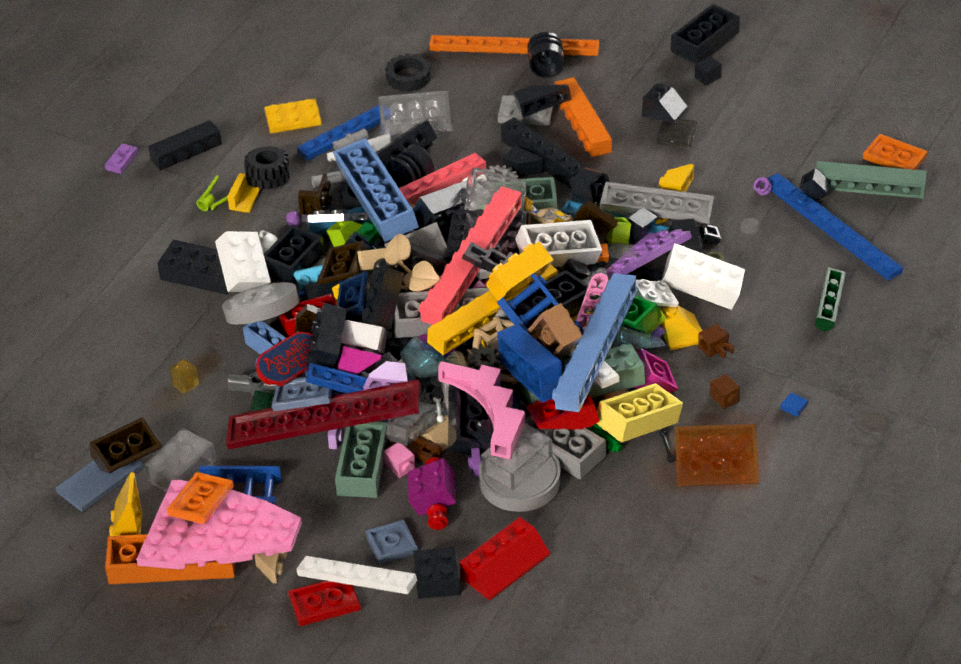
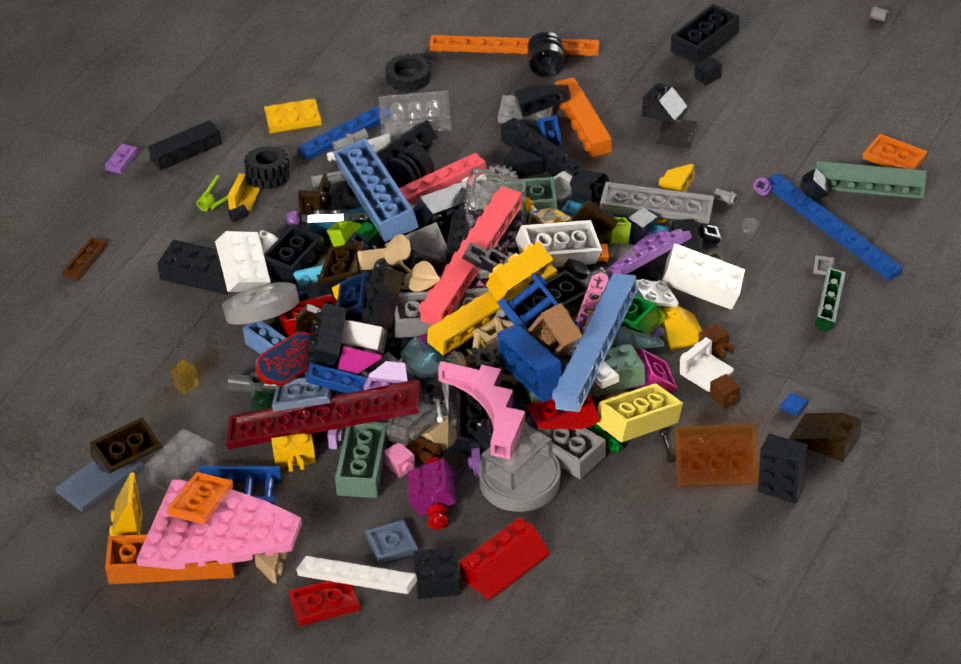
(85, 258): none -> reddish brown tile
(238, 213): none -> black hinge
(293, 451): none -> yellow brick
(549, 129): none -> blue slope
(562, 186): none -> white panel
(701, 366): none -> white bracket
(725, 196): none -> light grey pin
(782, 468): none -> black brick
(821, 264): none -> light grey slope
(828, 433): none -> dark brown slope
(879, 14): none -> light grey hinge

